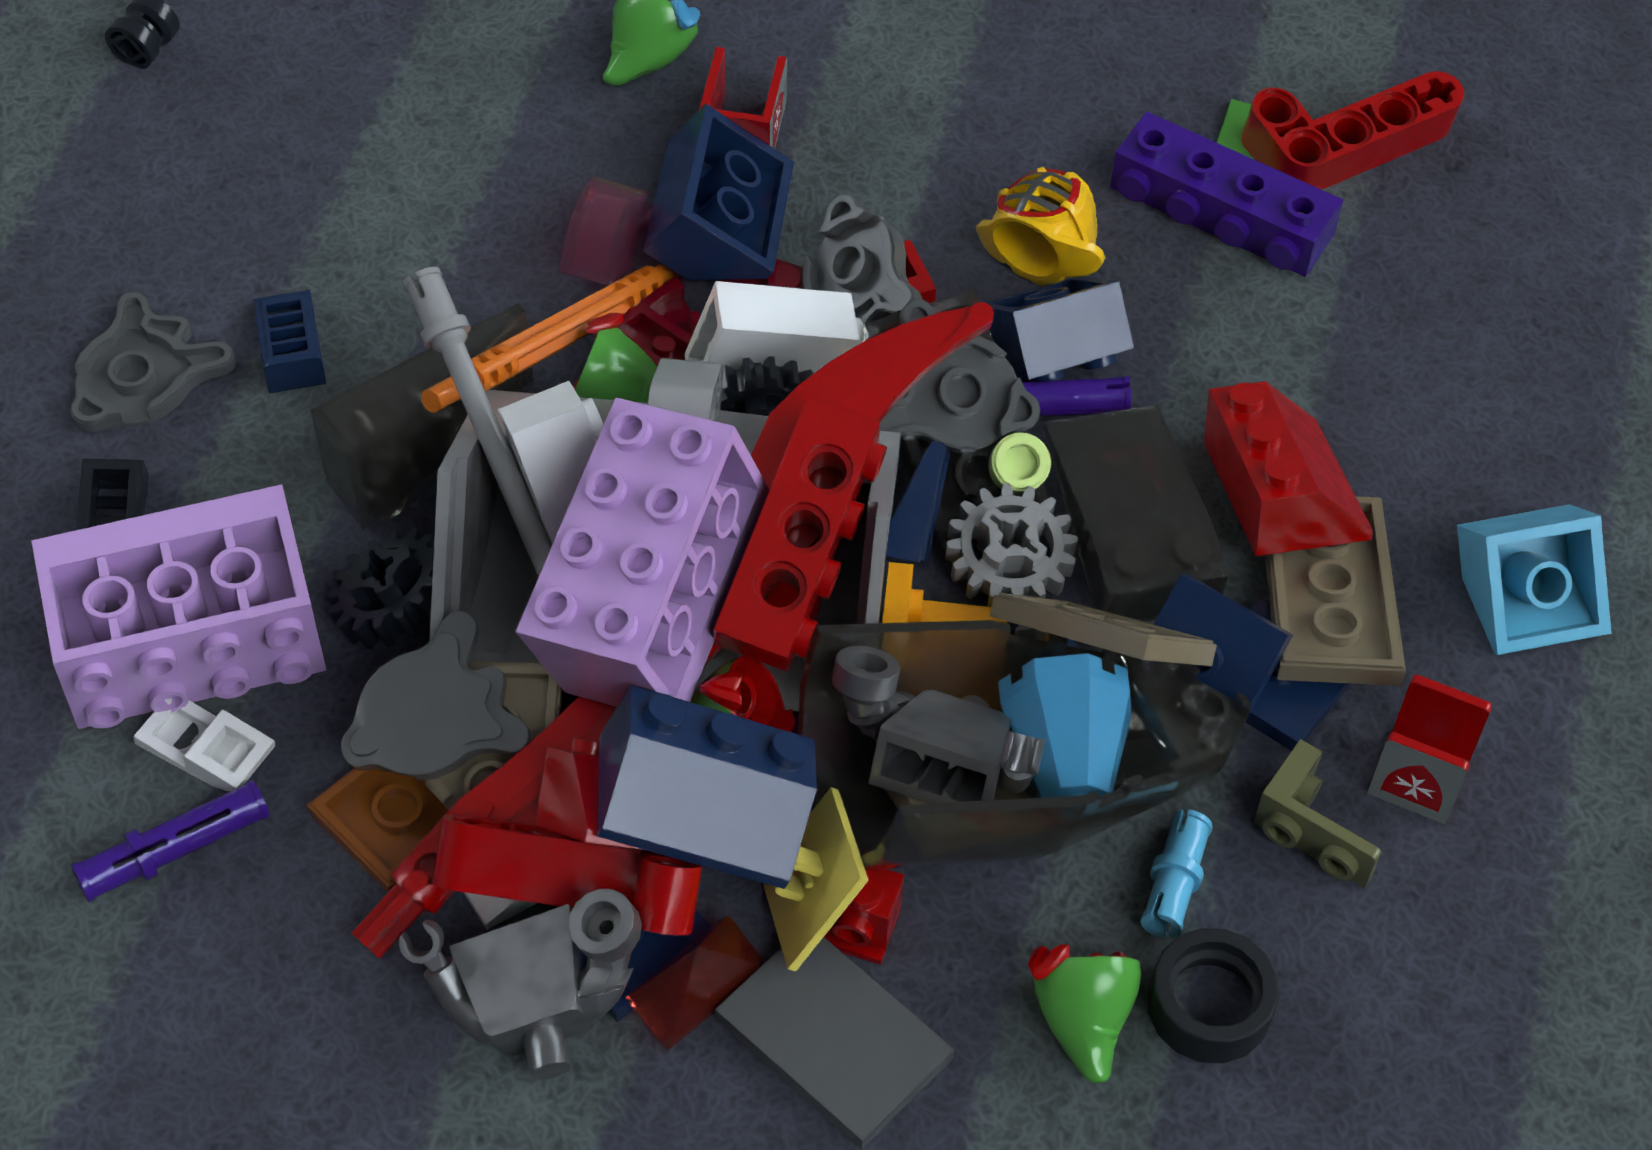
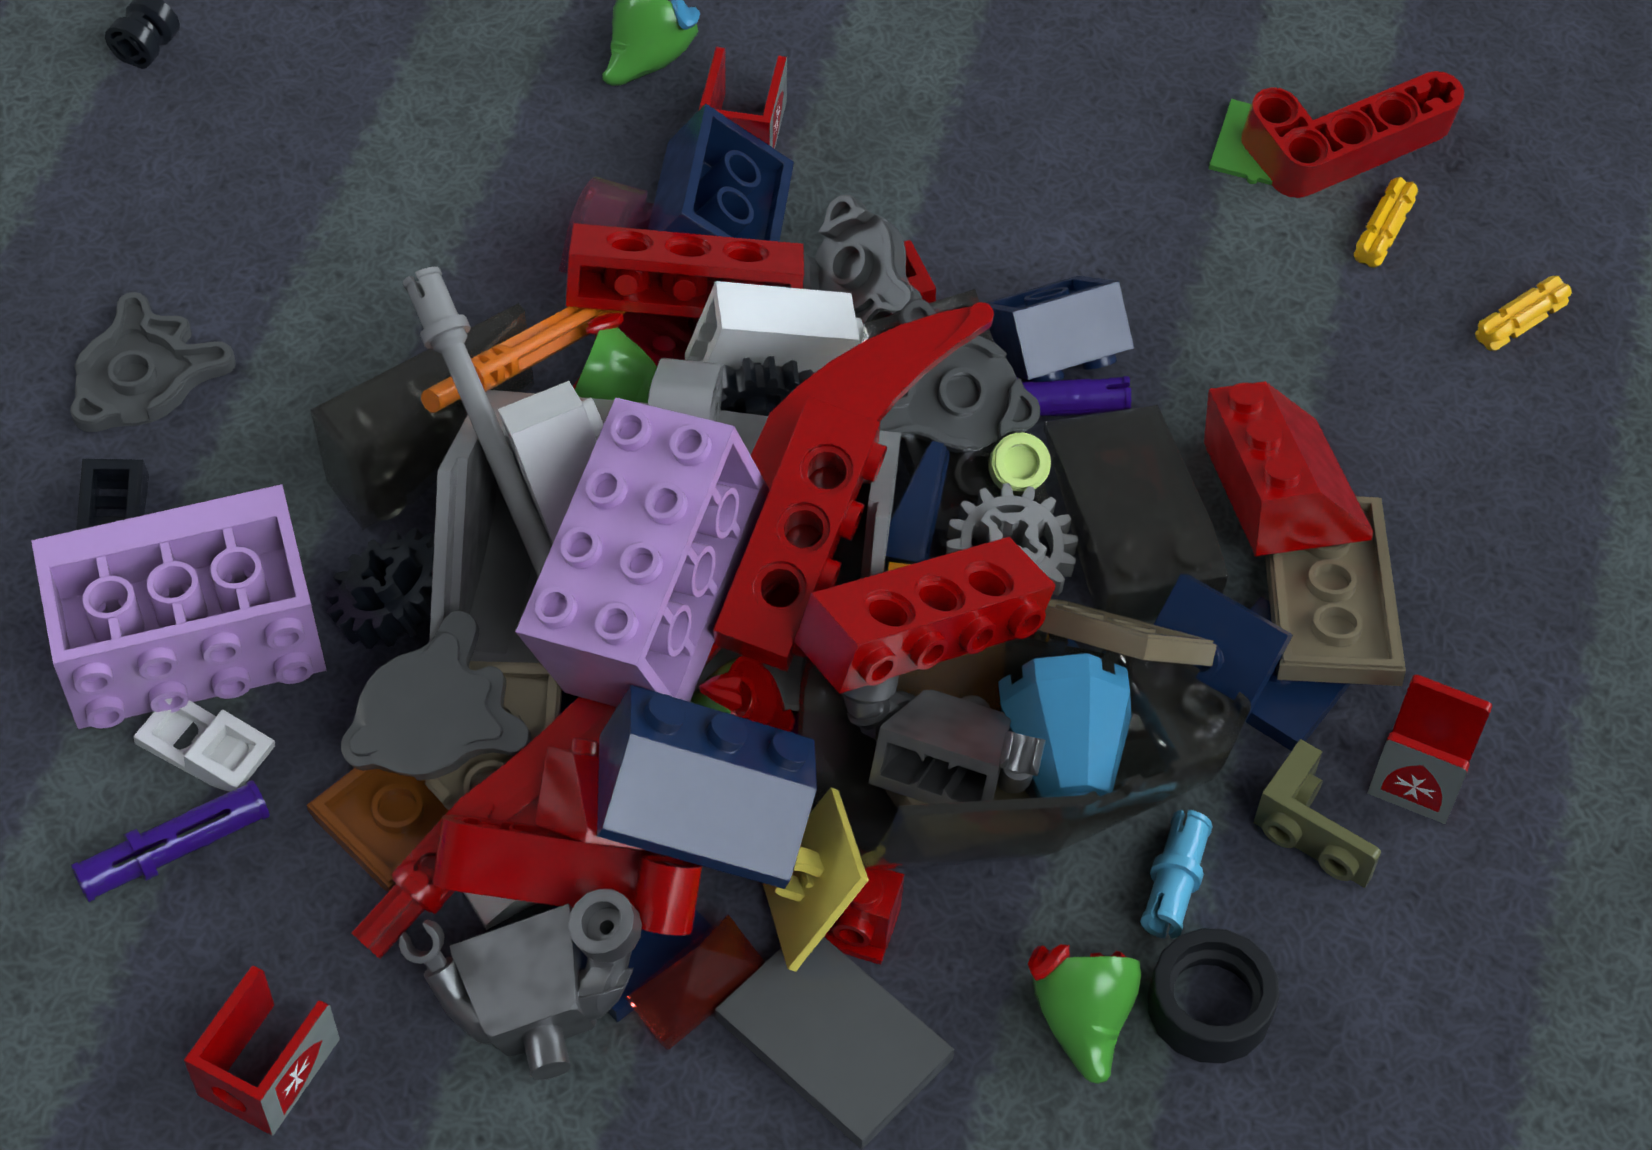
(227, 1037): none -> red piece
(291, 369): dark blue slope -> none
(670, 269): none -> red brick
(923, 614): none -> red brick
(1045, 227): yellow piece -> none
(1220, 195): dark purple brick -> none
(1385, 222): none -> yellow axle
(1523, 313): none -> yellow axle
(1536, 577): medium azure slope -> none

